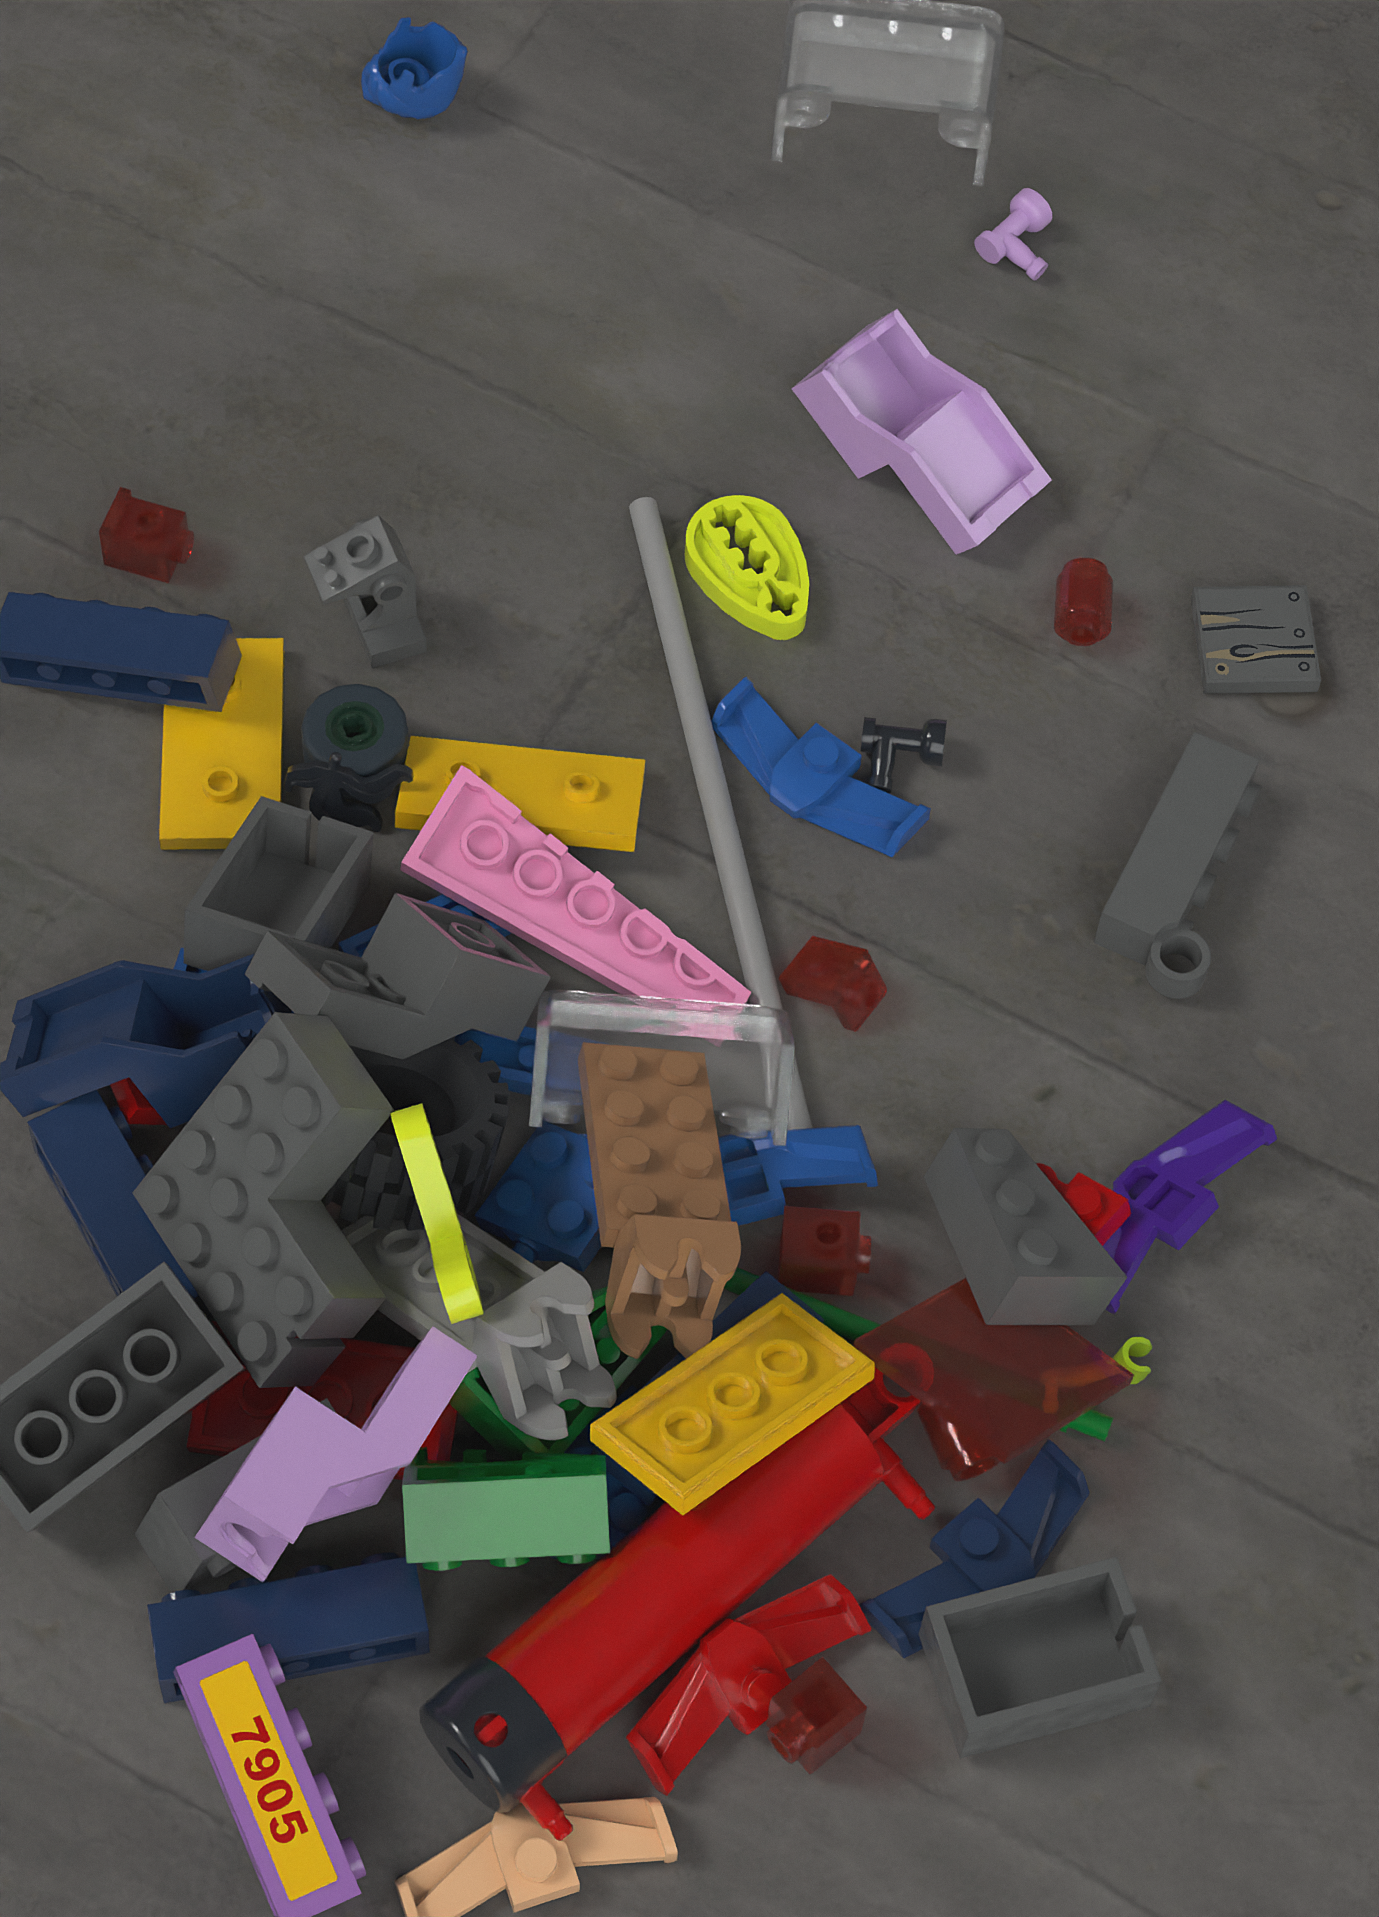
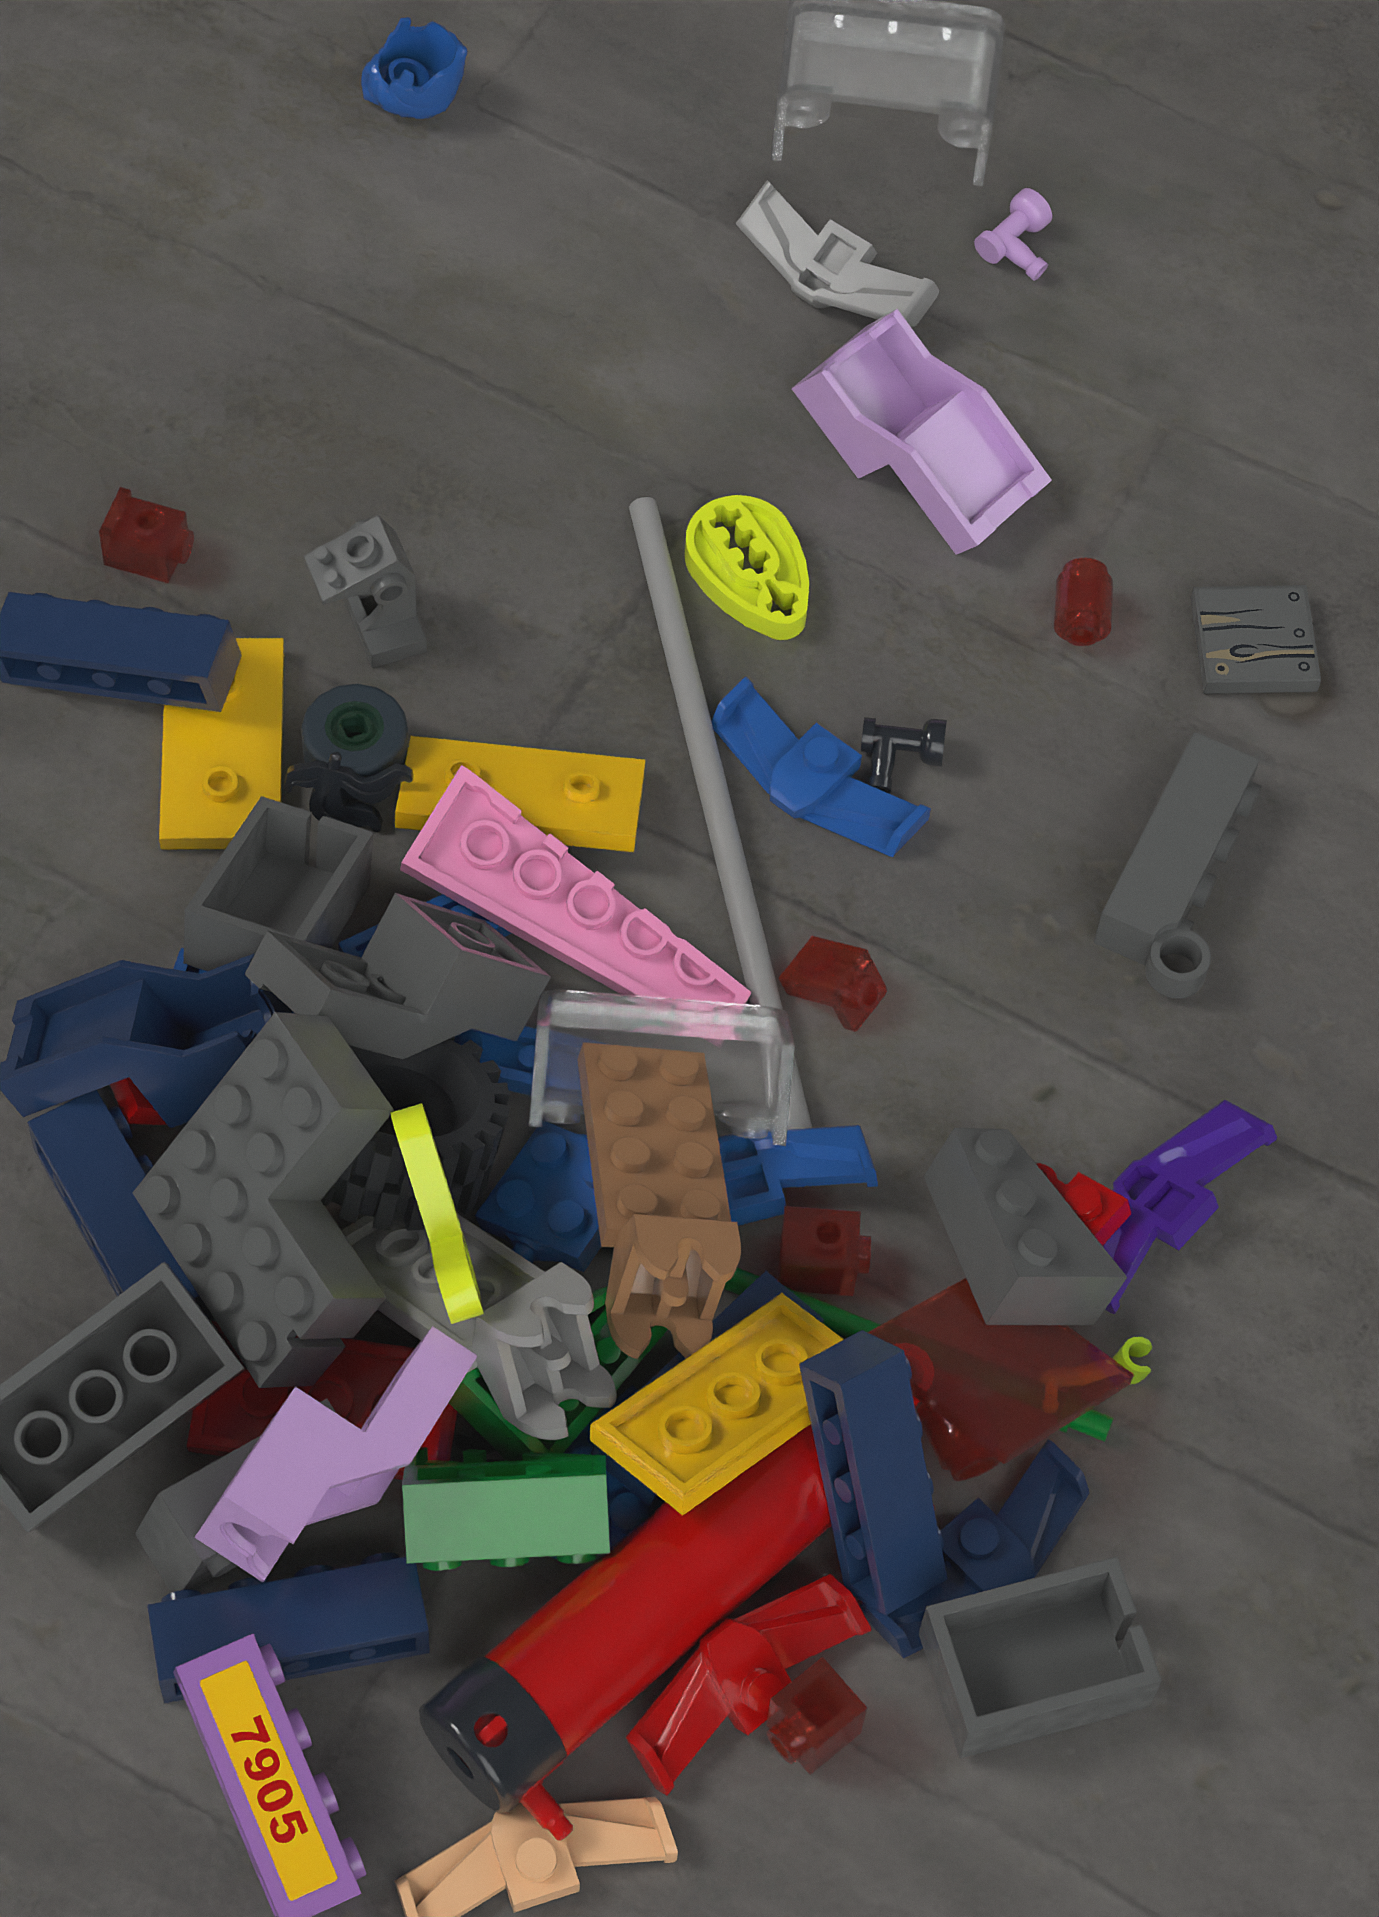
(832, 265): none -> light grey plate
(874, 1471): none -> dark blue brick

